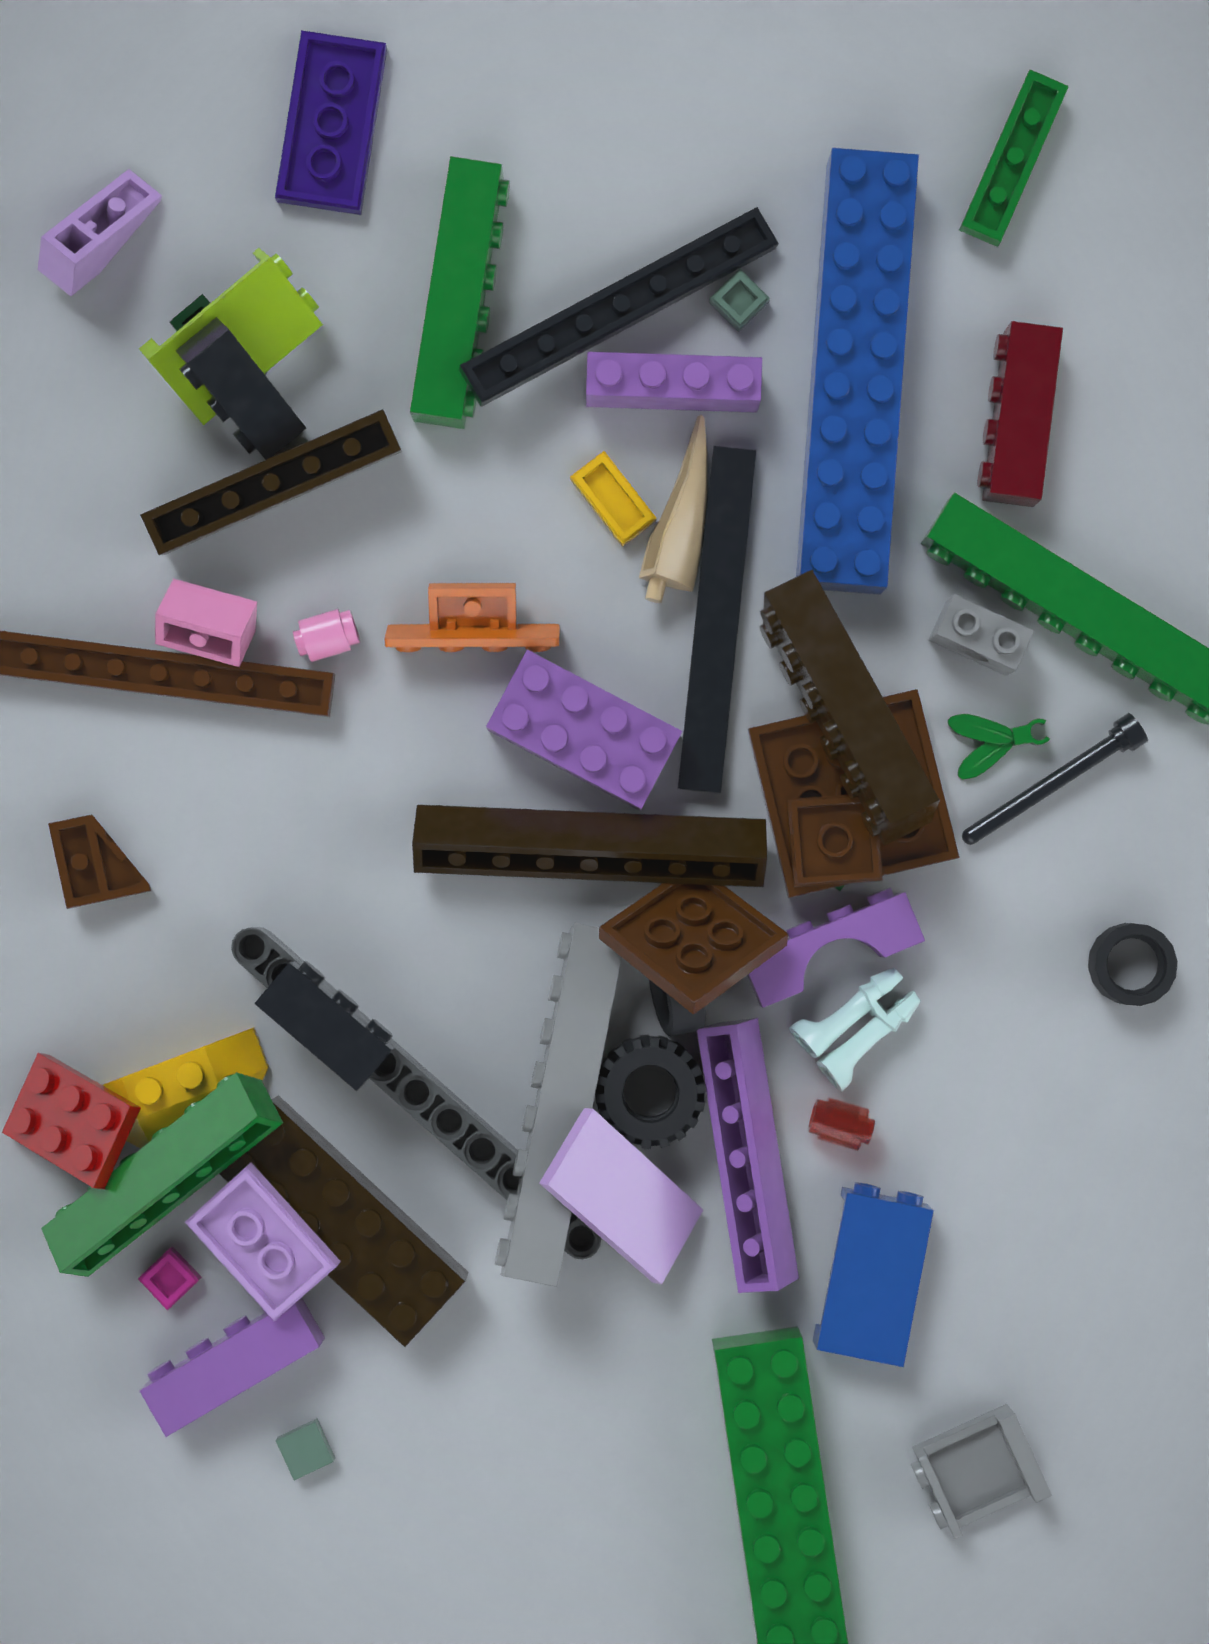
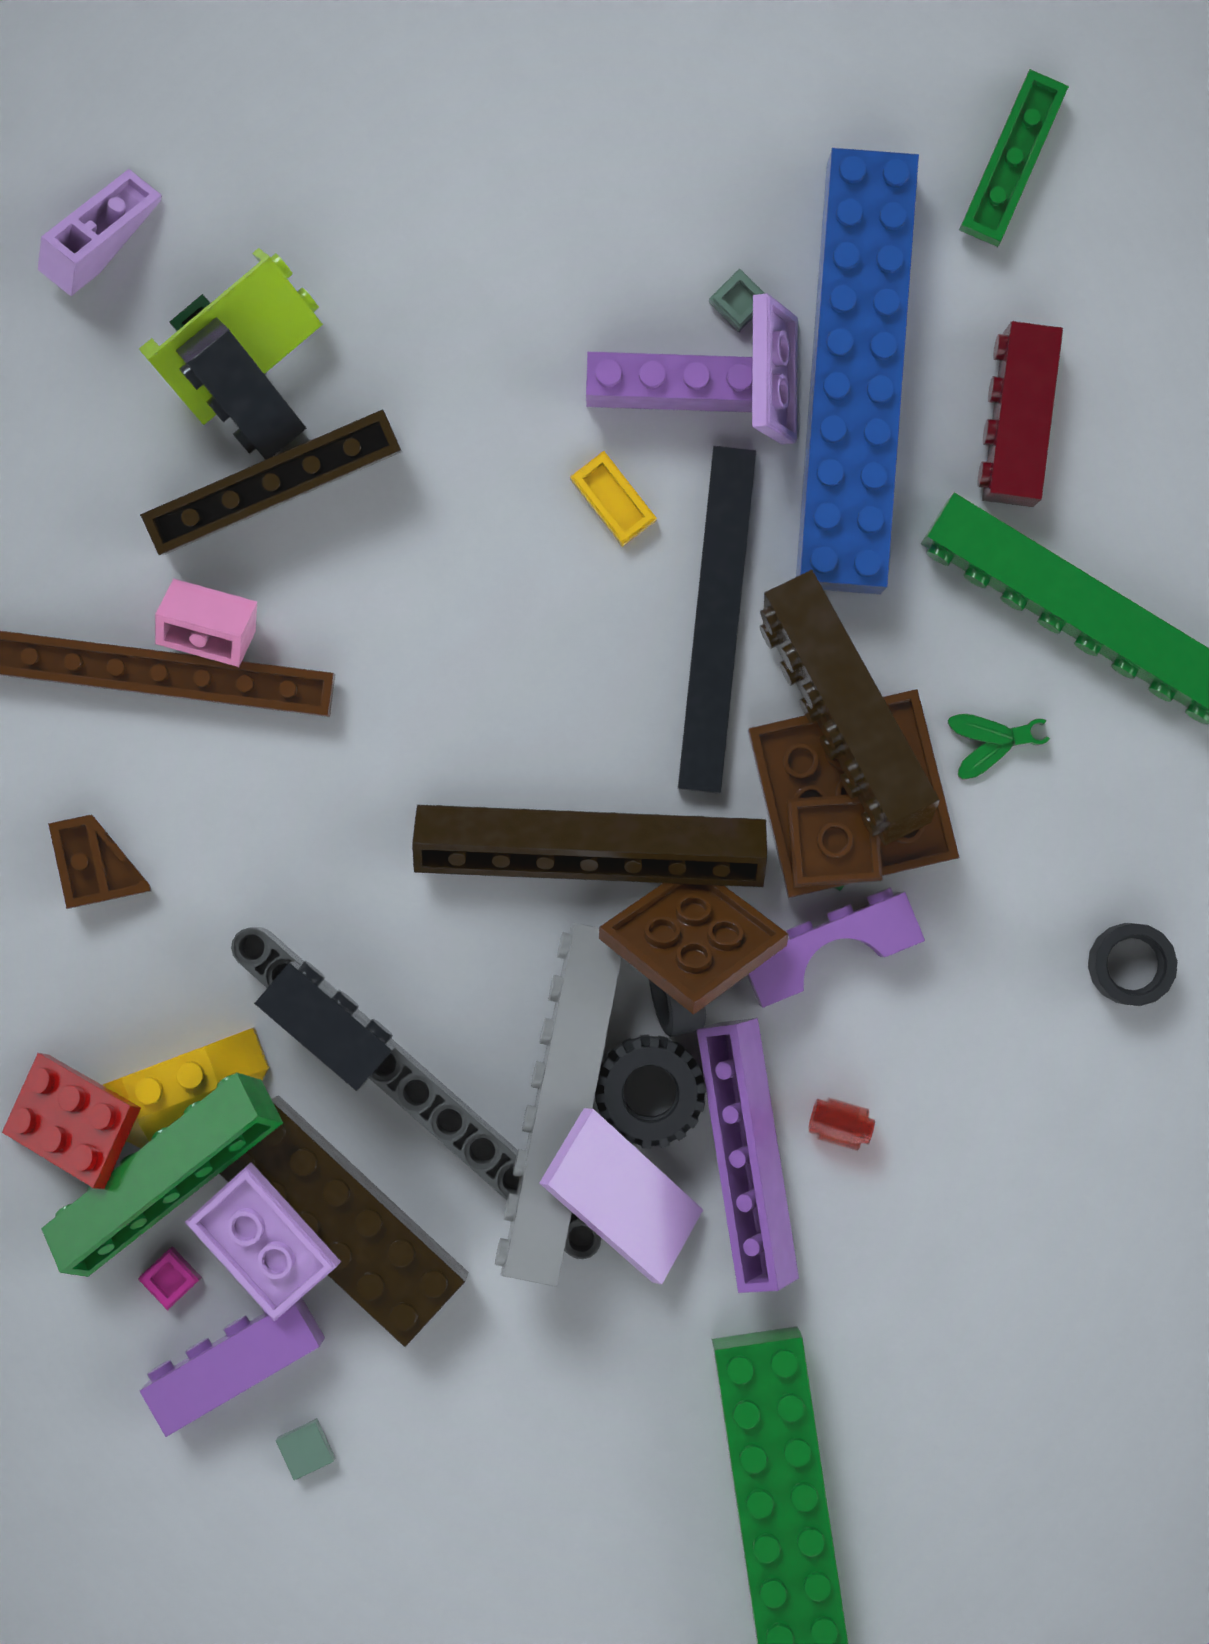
(326, 634): bright pink brick -> none
(331, 122): dark purple tile -> none
(458, 291): green brick -> none
(472, 617): orange bracket -> none
(583, 730): medium lavender brick -> none
(618, 307): black tile -> none
(677, 538): tan piece -> none
(774, 369): none -> lavender tile
(818, 1036): light aqua piece -> none
(875, 1275): blue panel -> none
(978, 1469): light grey panel -> none
(981, 635): light grey brick -> none
(1124, 736): black piece -> none

